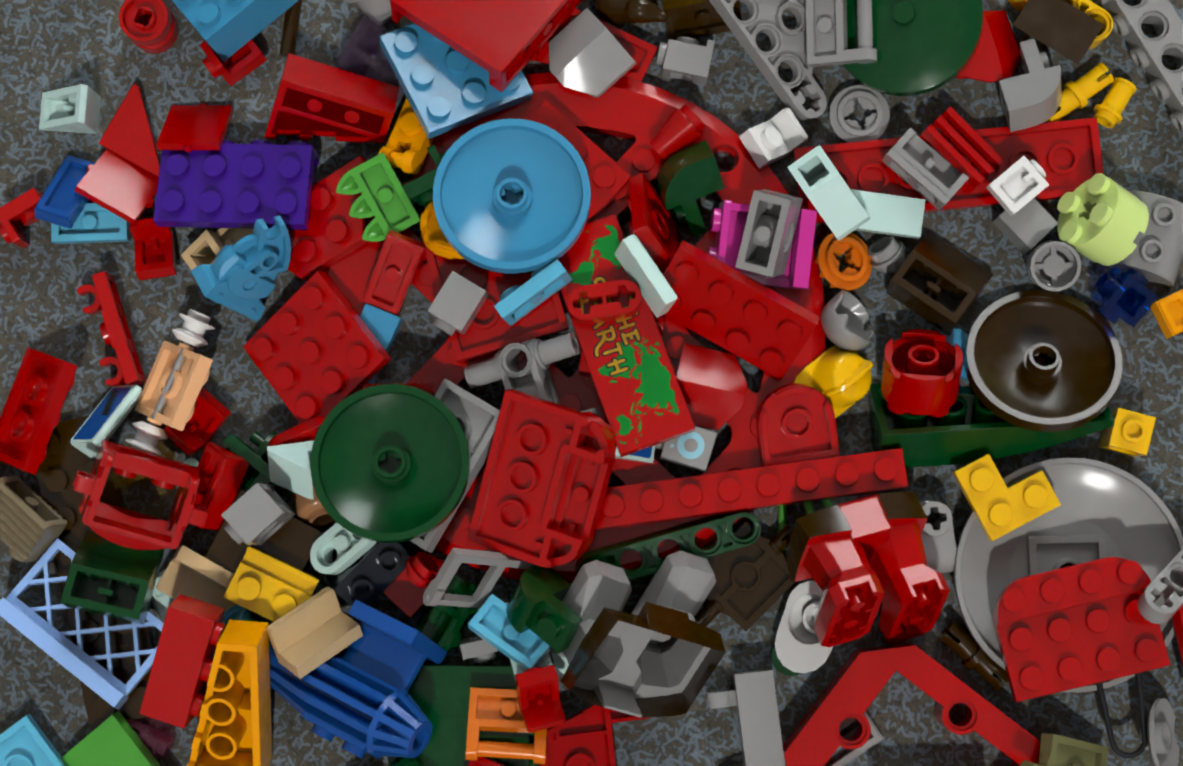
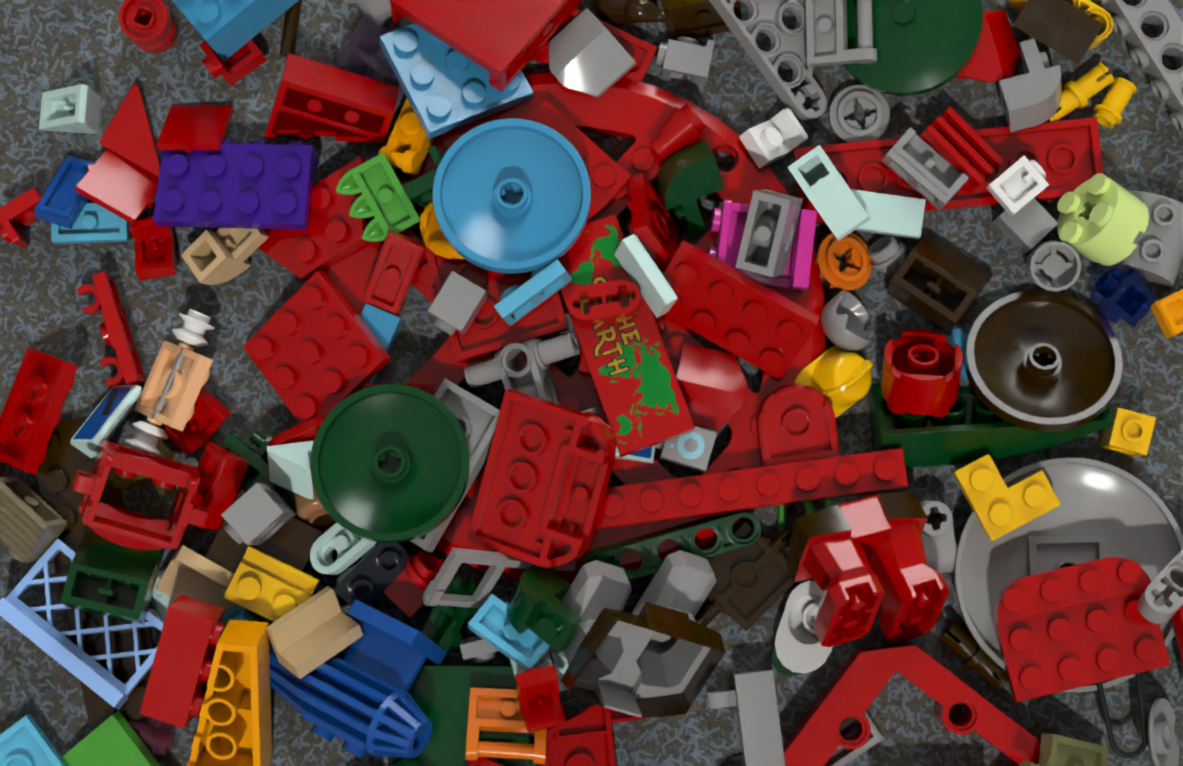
(247, 269): dark azure piece -> none

